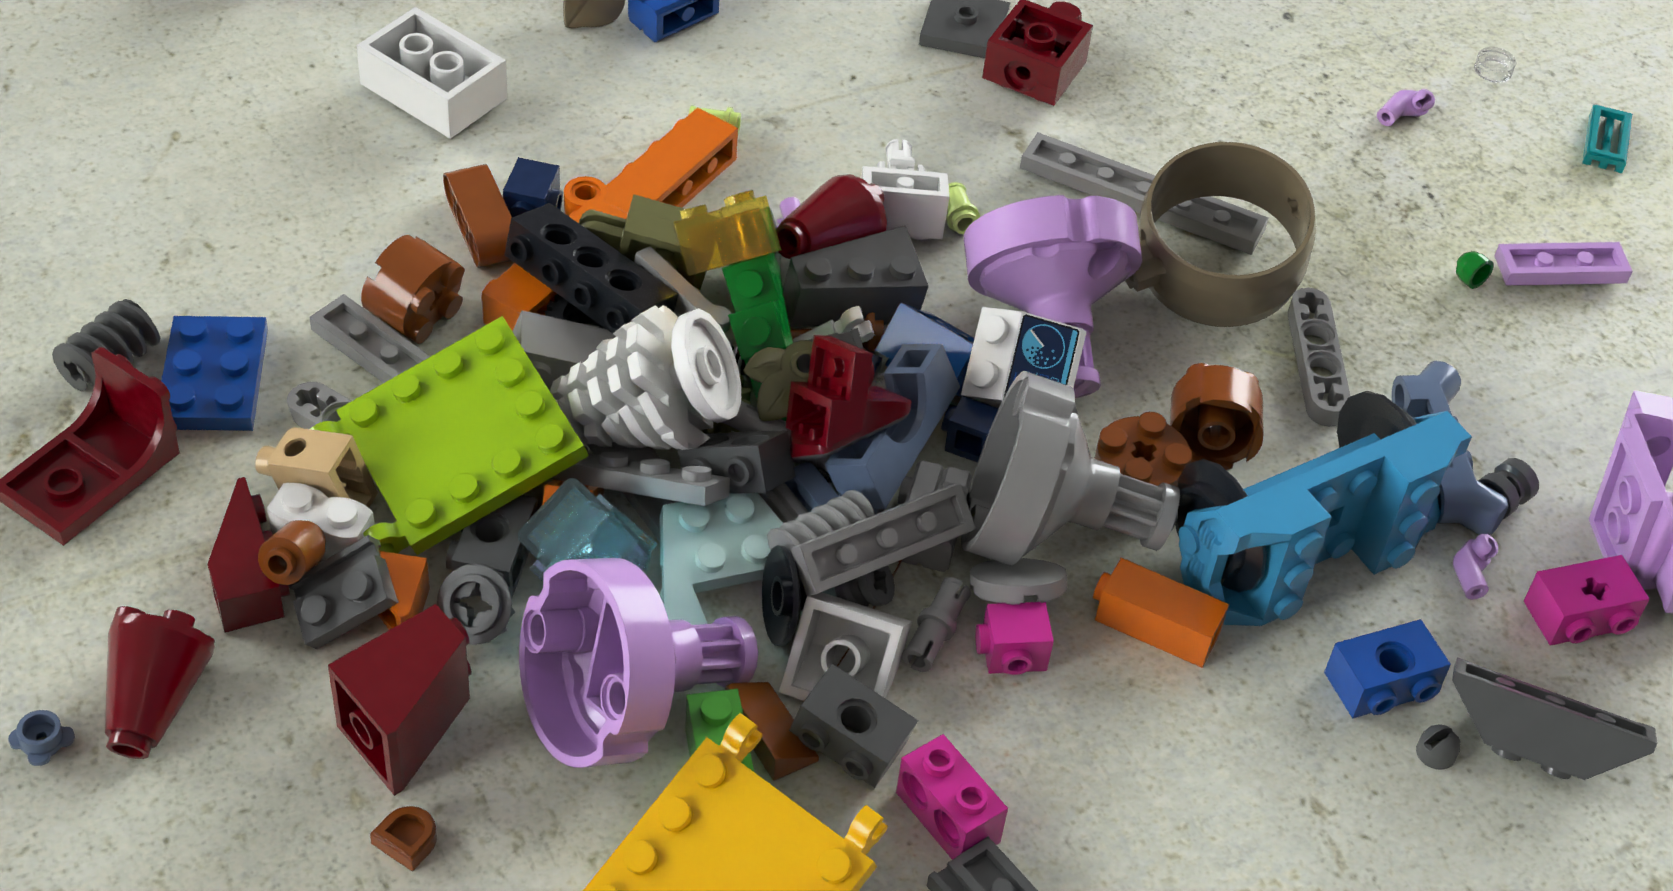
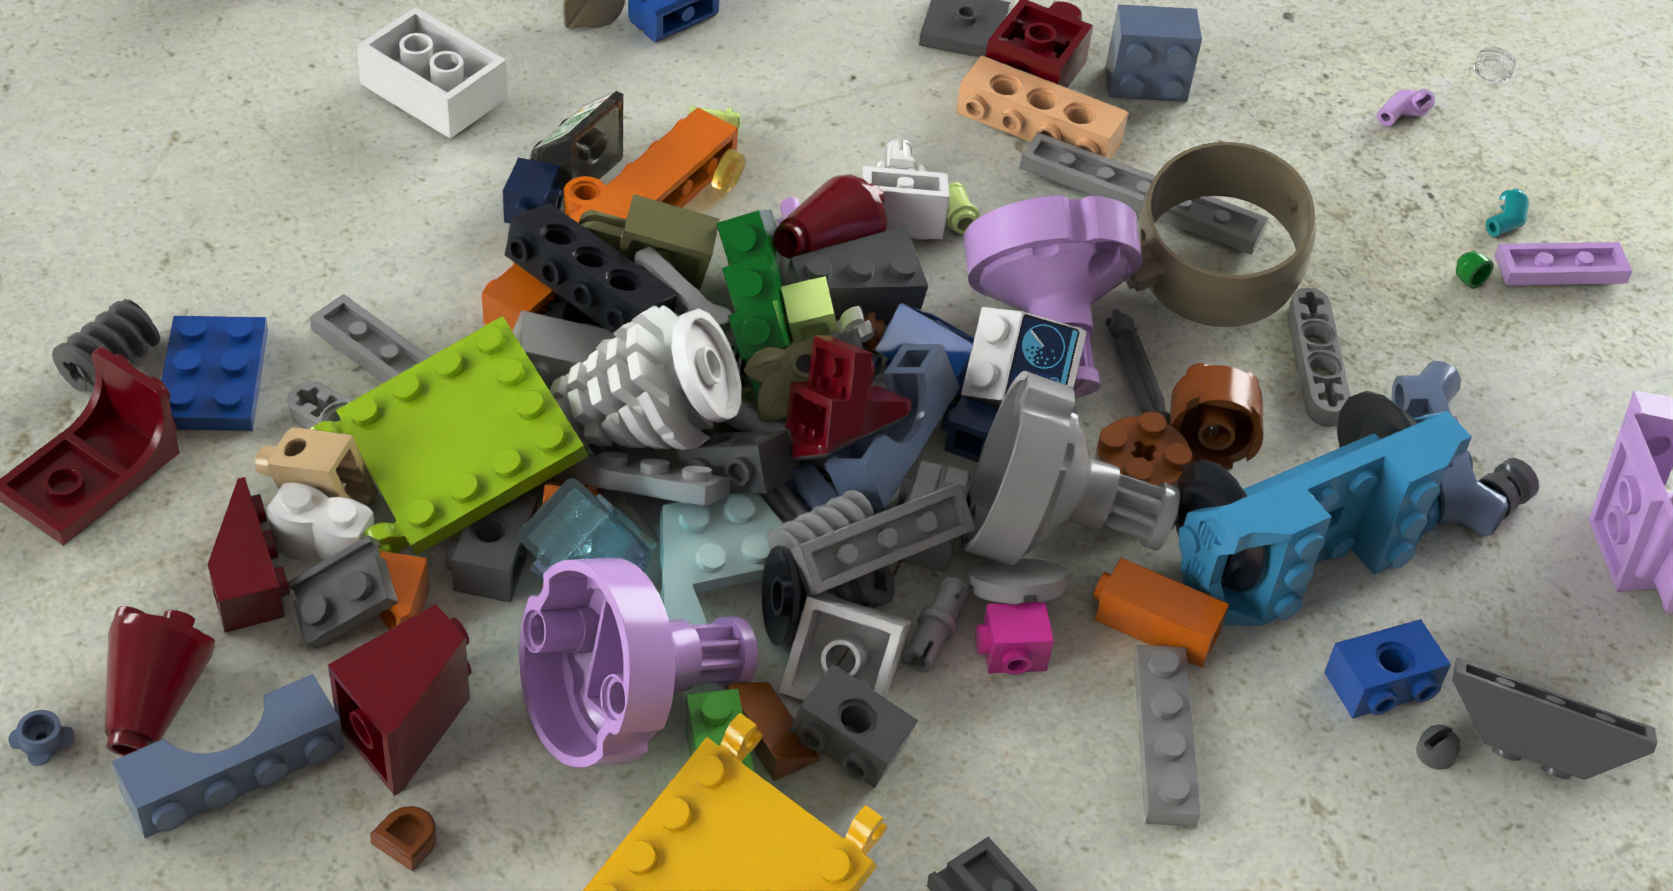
(174, 785): none -> sand blue arch
(292, 552): dark orange brick -> none
(413, 287): dark orange brick -> none
(466, 583): dark grey gear -> none
(479, 213): dark orange beam -> none
(587, 141): none -> clear smoke slope
(727, 235): clear yellow brick -> none
(729, 171): none -> clear yellow tile
(809, 309): none -> yellowish green brick
(950, 797): dark pink brick -> none
(1029, 105): none -> light nougat brick
(1136, 364): none -> dark grey wheel
(1153, 52): none -> sand blue brick
(1166, 736): none -> light grey plate
(1470, 563): lavender arm -> none
(1514, 215): none -> teal arm
(1586, 600): dark pink brick -> none
(1604, 155): teal tile -> none

